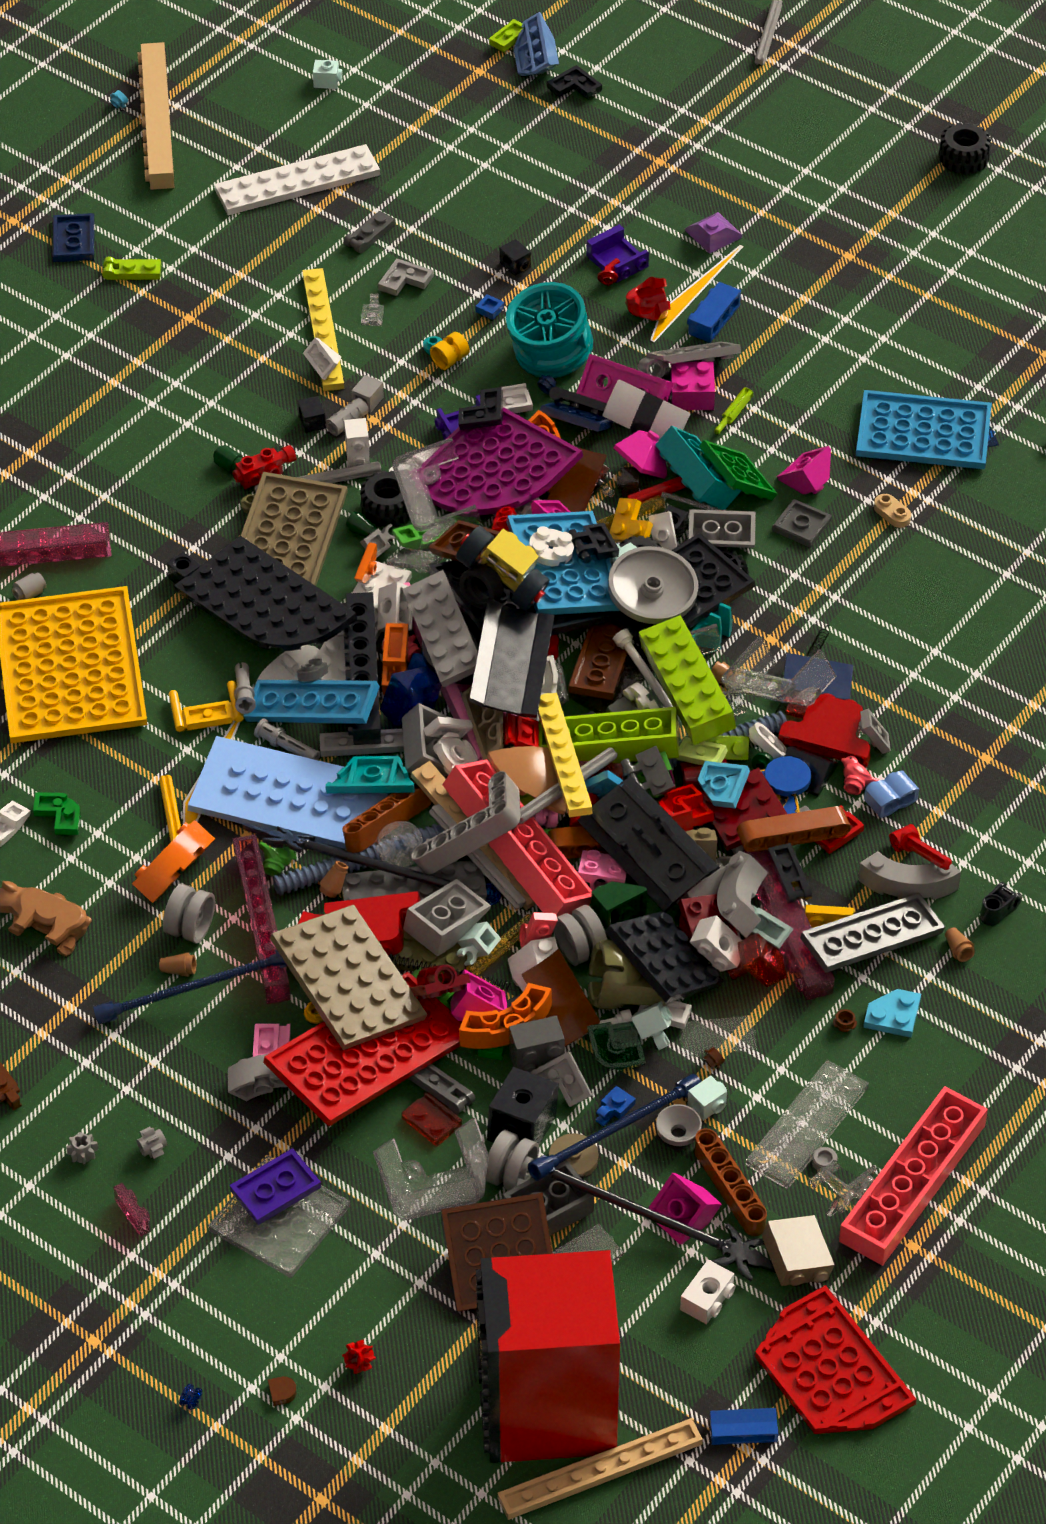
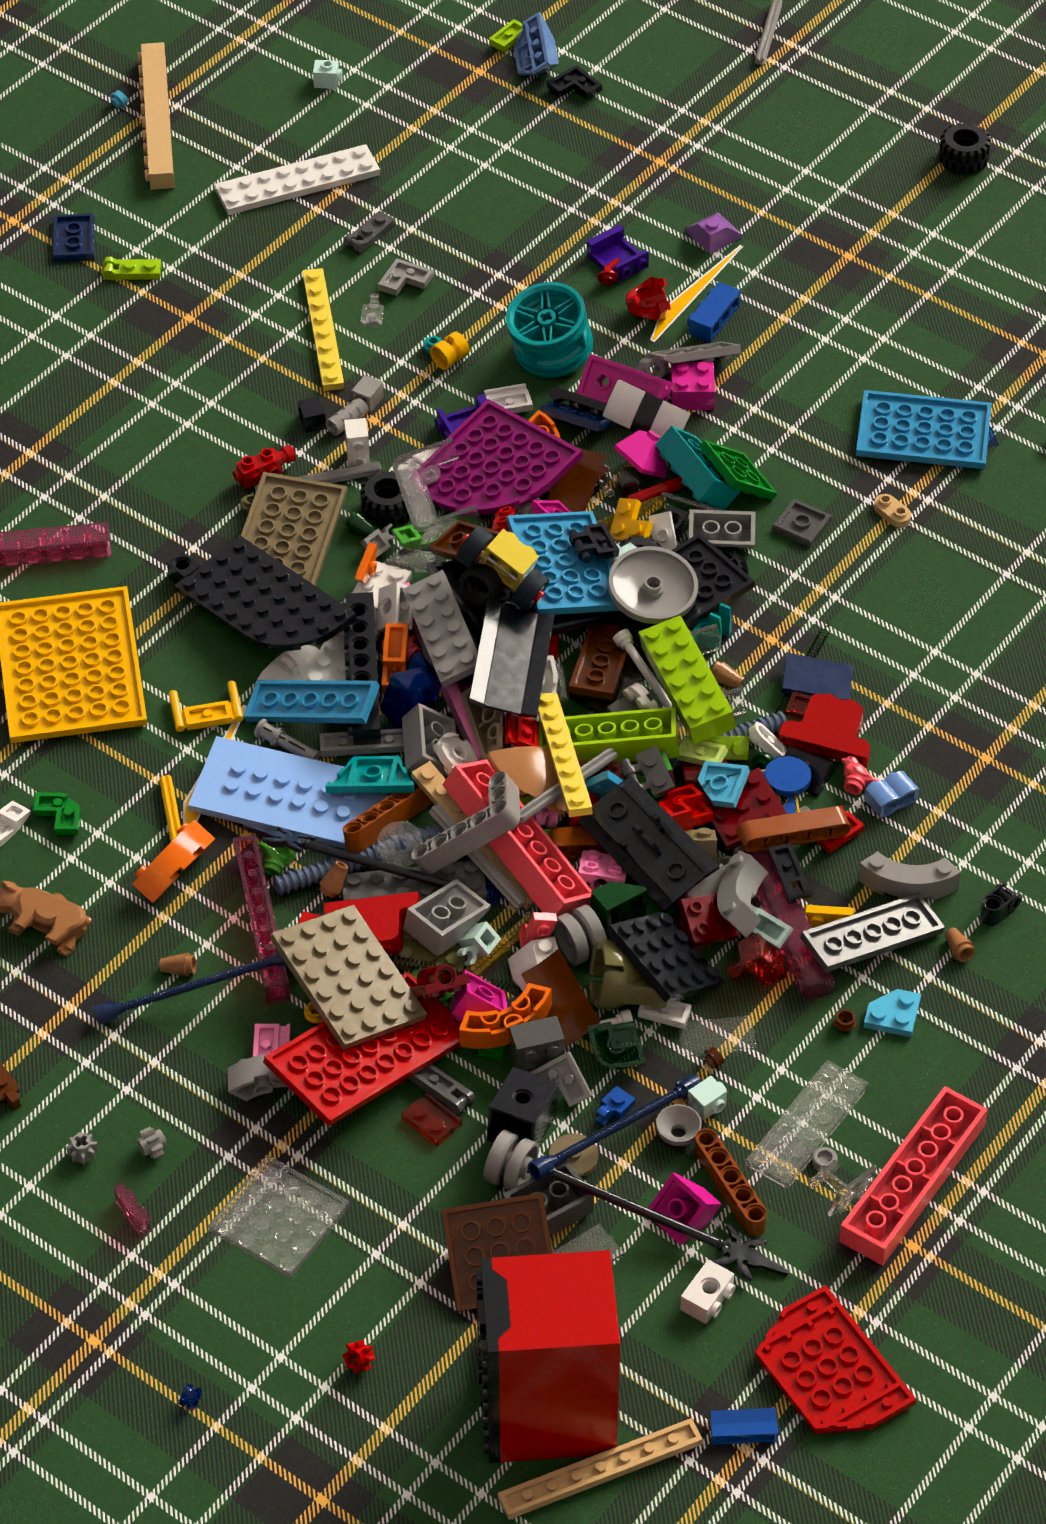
(29, 586): light grey brick -> none
(189, 913): light grey wheel -> none
(226, 458): dark green brick -> none
(244, 692): light grey pin -> none
(275, 1186): dark purple plate -> none
(282, 1390): reddish brown tile -> none
(312, 671): dark grey plate -> none
(321, 357): white slope -> none
(420, 1195): clear windscreen -> none
(444, 725): white plate -> none
(487, 414): black plate -> none
(489, 307): blue plate -> none
(515, 257): black brick -> none
(546, 383): dark blue plate -> none
(561, 544): white plate -> none
(653, 1022): light aqua brick -> none
(717, 943): white brick -> none
(734, 408): lime axle -> none
(751, 674): clear windscreen -> none
(798, 1250): brick -> none
(808, 471): dark pink slope -> none
(875, 731): light grey plate -> none
(909, 840): red axle -> none

